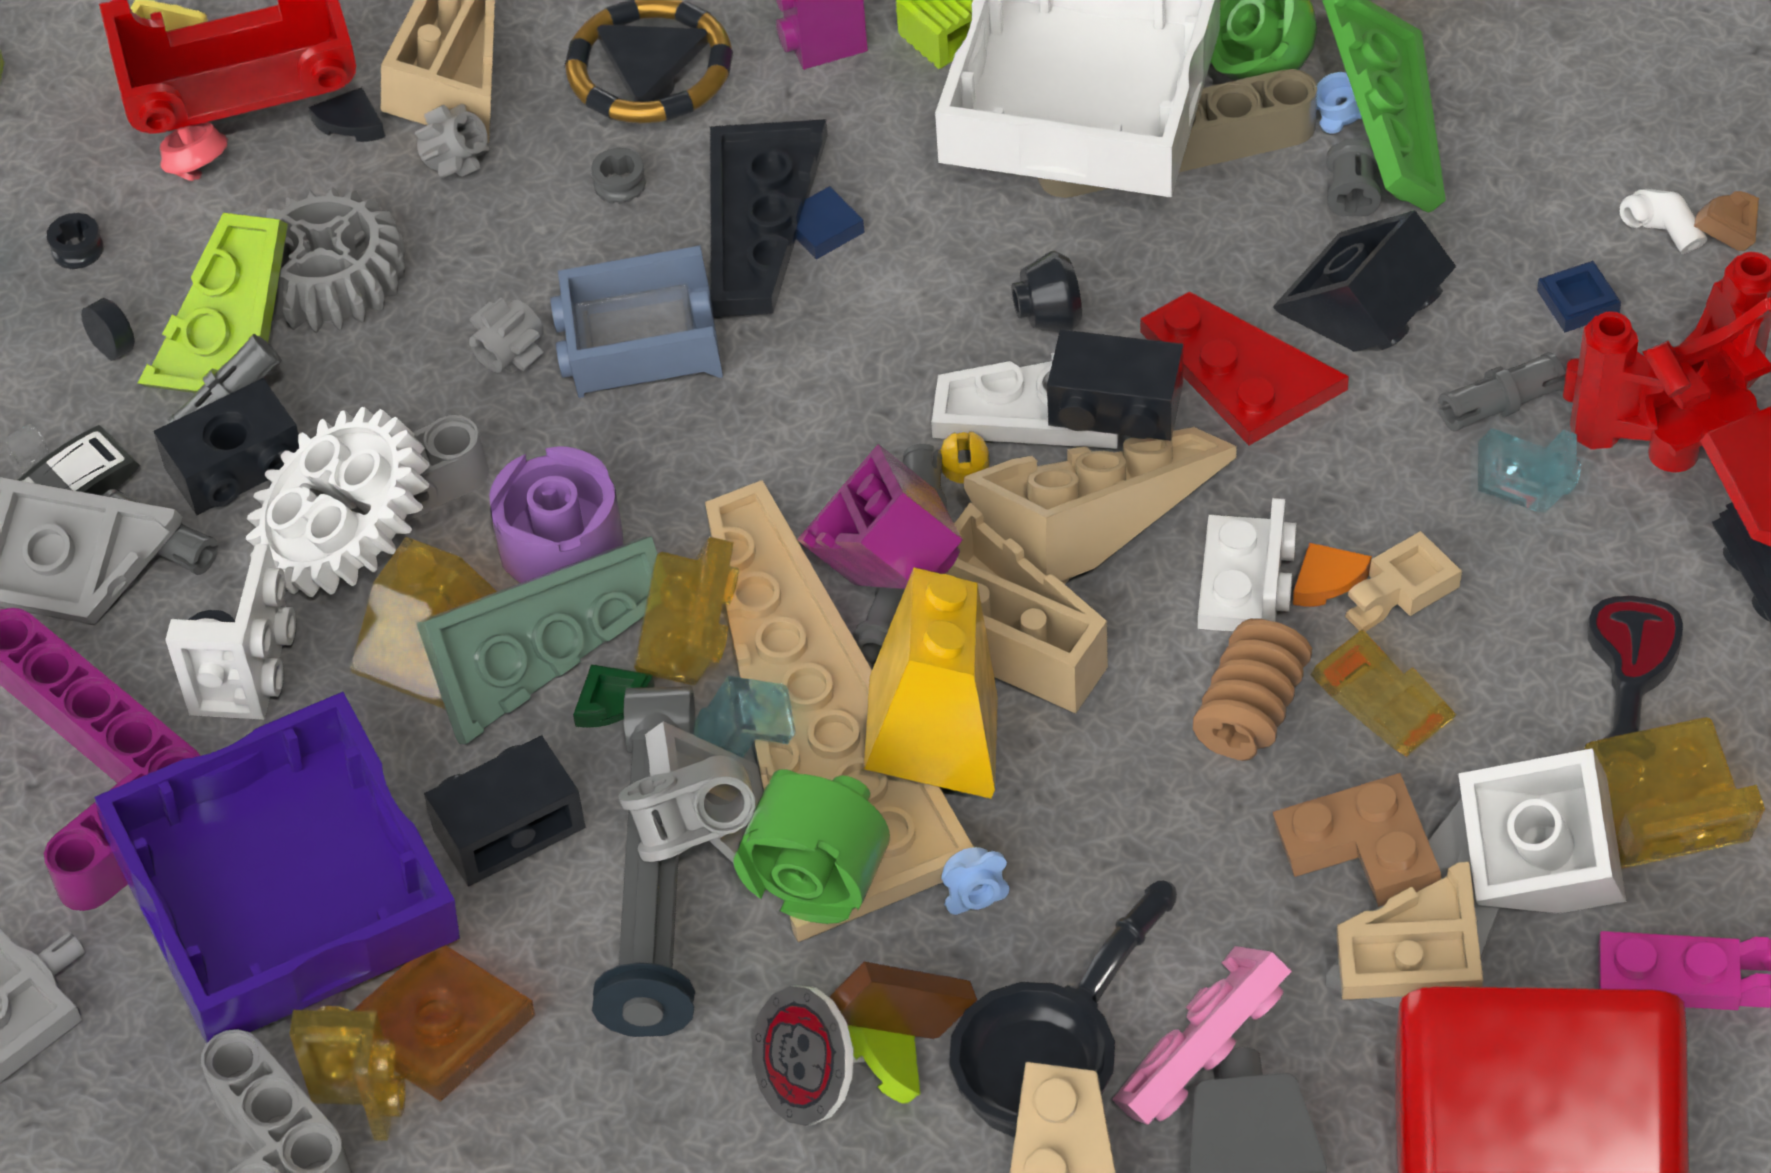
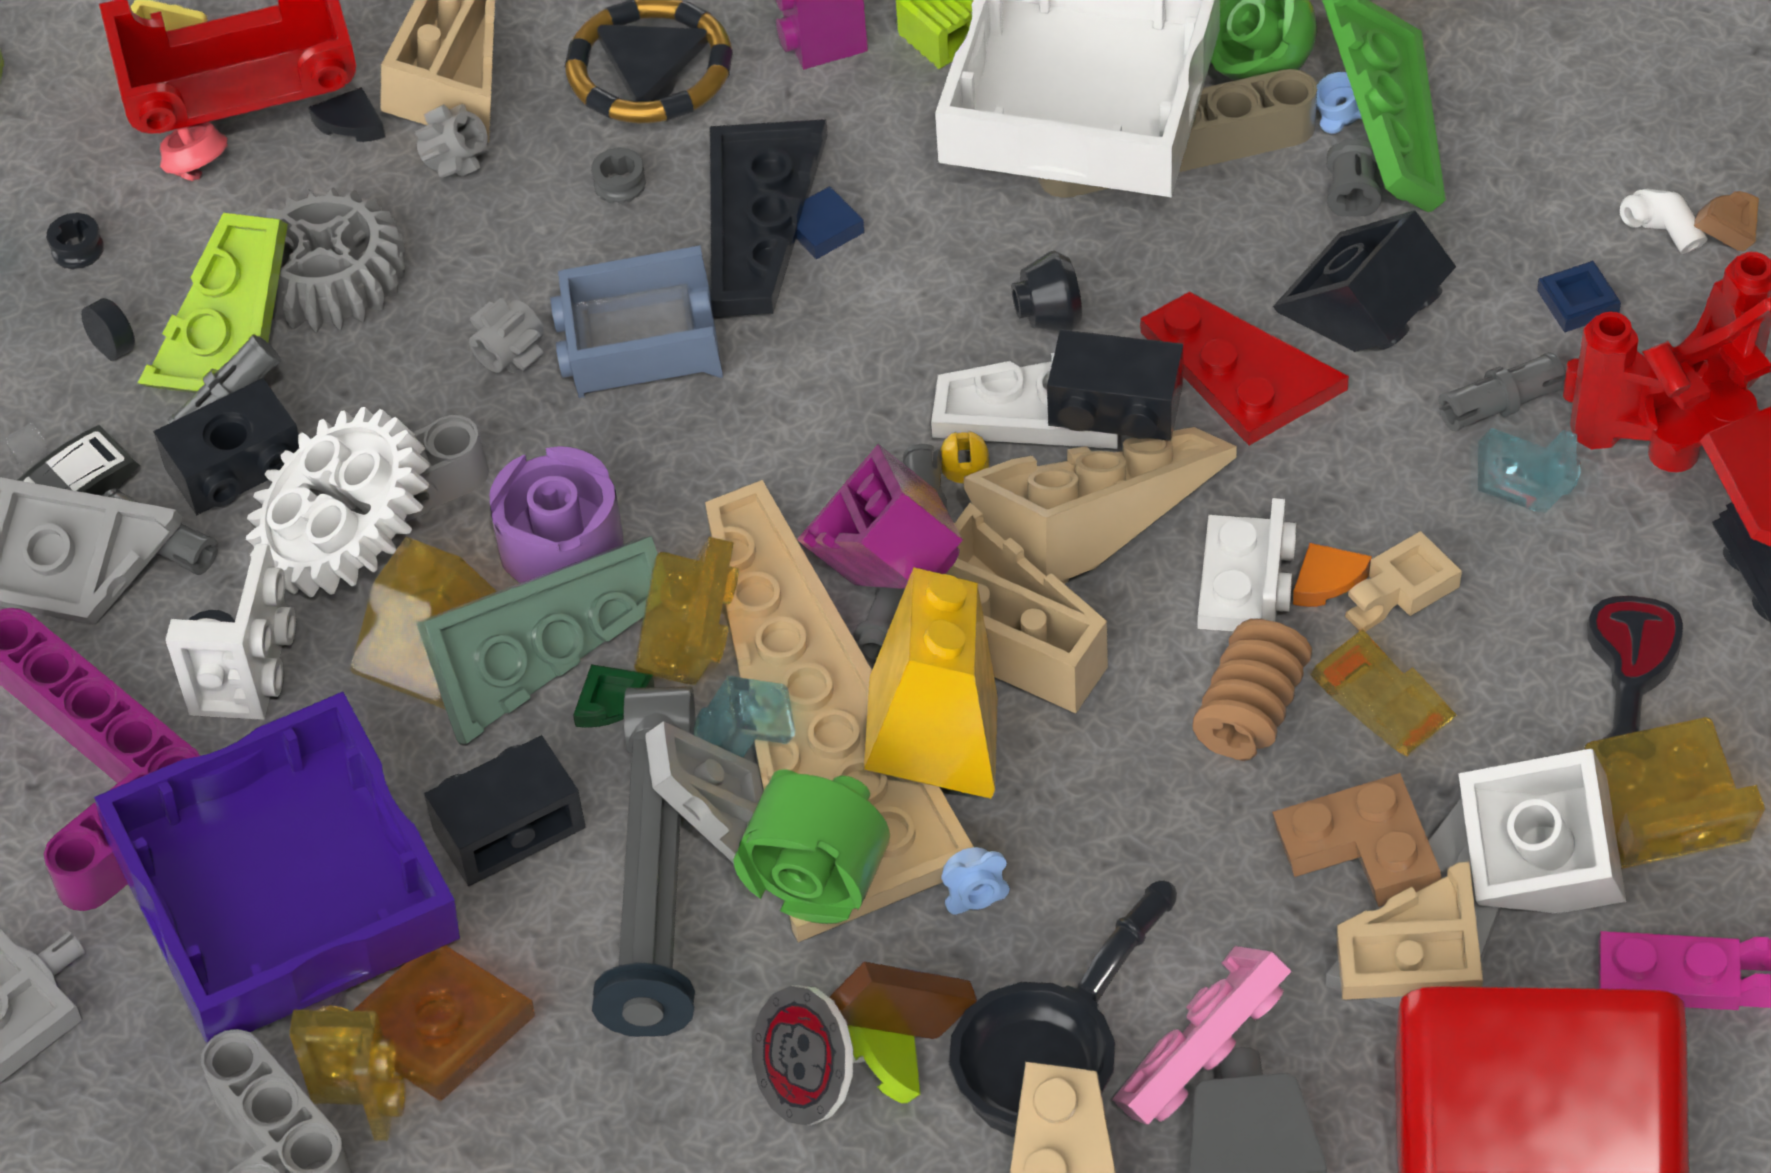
(683, 807): light grey piece -> none

